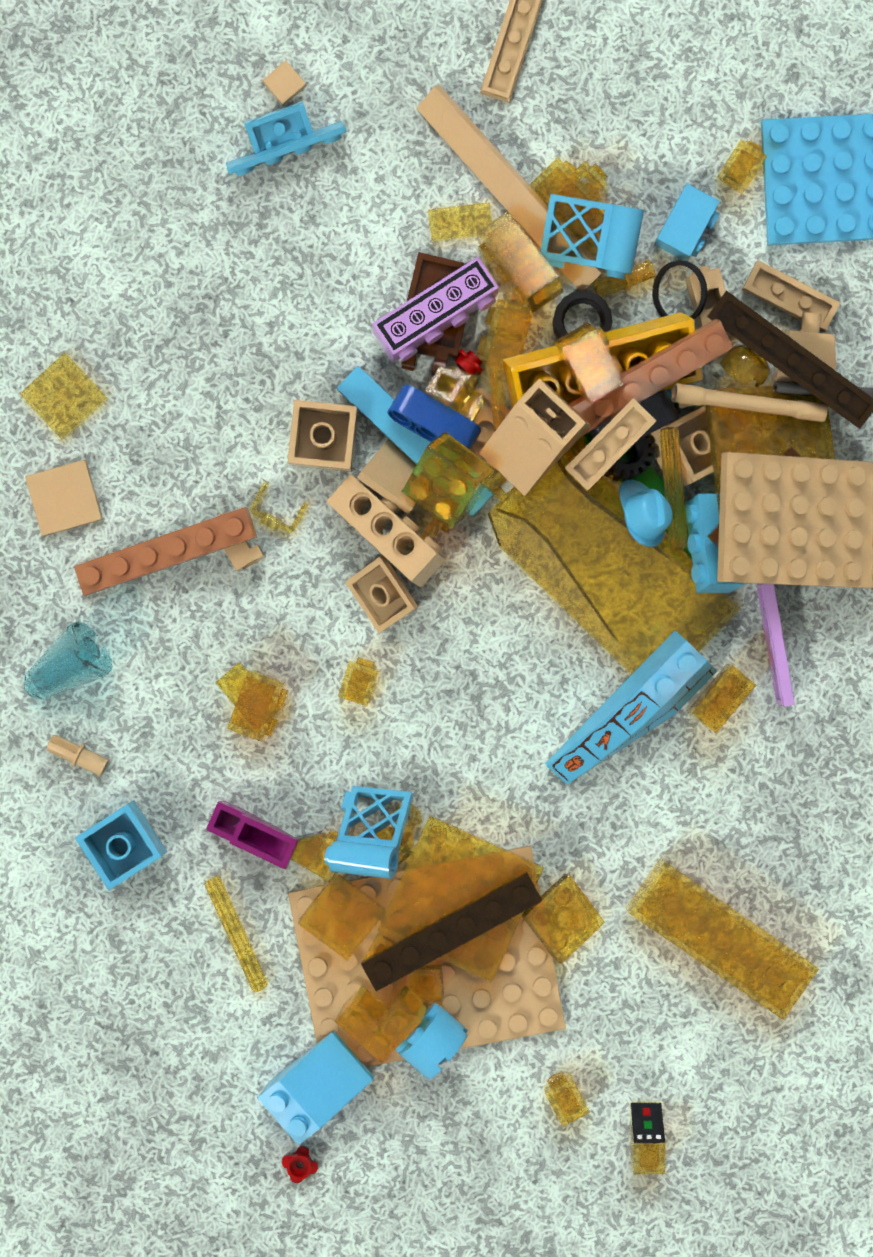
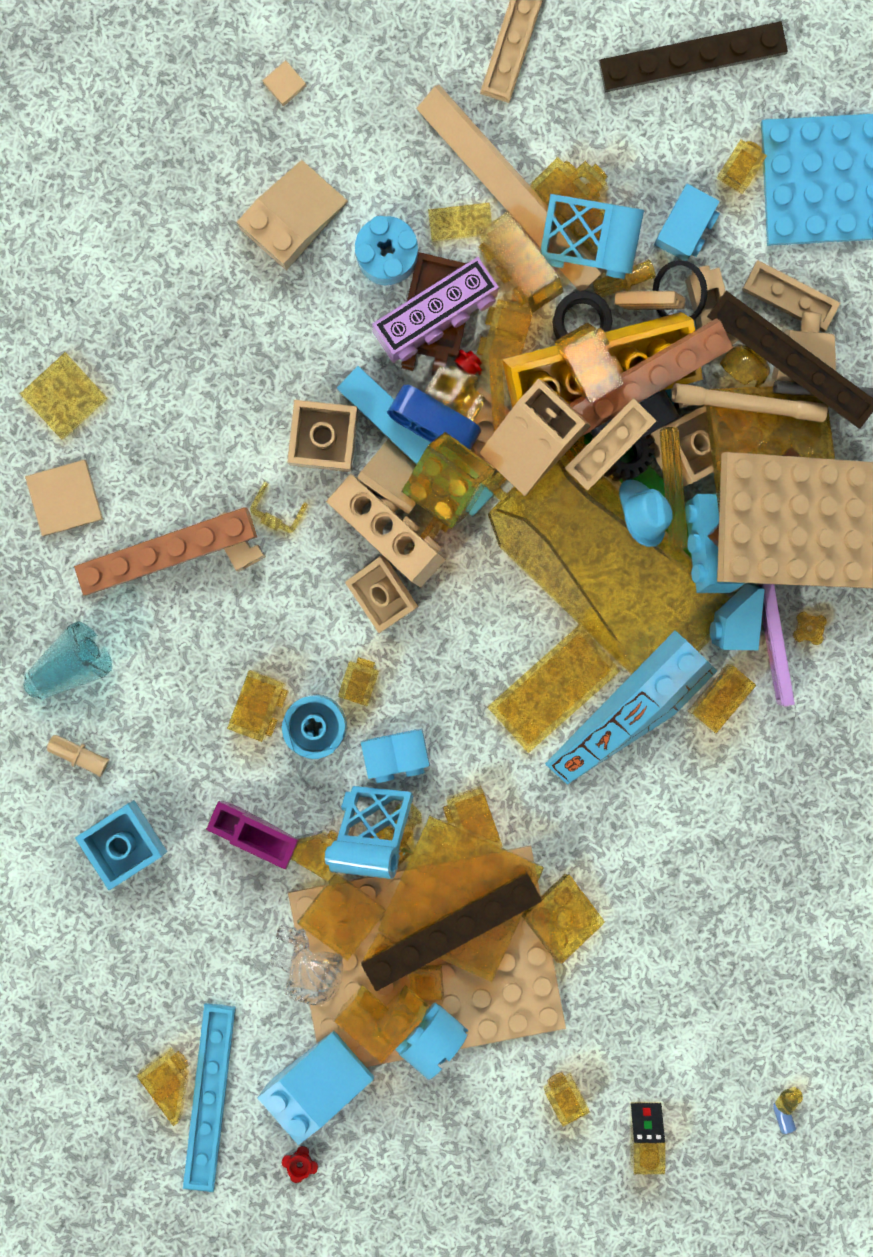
(167, 1082): none -> clear yellow slope
(209, 1097): none -> medium azure tile
(236, 933): clear yellow axle -> none
(248, 695): clear yellow plate -> none
(280, 134): medium azure bracket -> none
(291, 214): none -> tan slope
(306, 742): none -> medium azure brick
(311, 976): none -> clear hair
(381, 233): none -> medium azure brick
(395, 754): none -> medium azure brick
(472, 814): none -> clear yellow slope
(553, 688): none -> clear yellow plate
(650, 300): none -> tan tile
(693, 56): none -> dark brown plate
(721, 938): clear yellow brick -> none
(739, 620): none -> medium azure slope
(784, 1107): none -> clear yellow arm
(817, 624): none -> clear yellow plate

